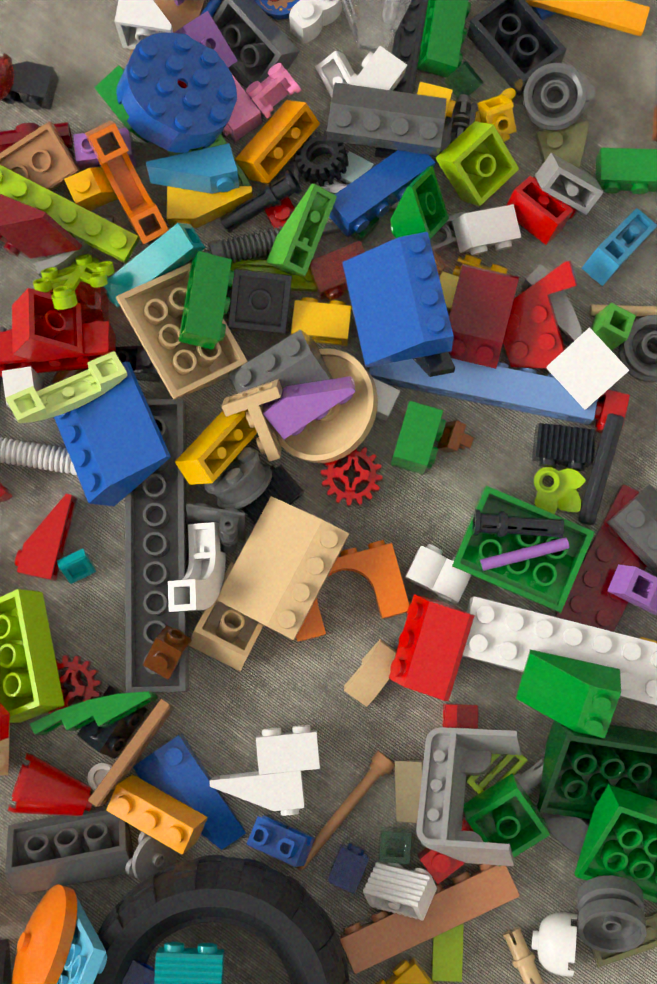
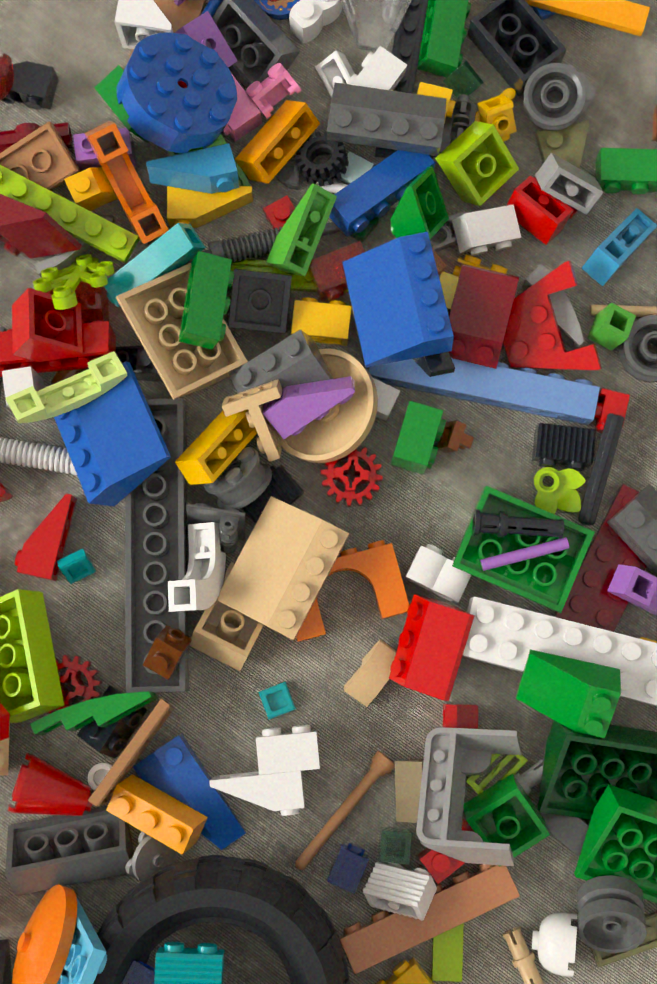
(272, 195): black pin -> none
(277, 700): none -> teal tile
(280, 841): blue hips -> none
(587, 368): white tile -> none

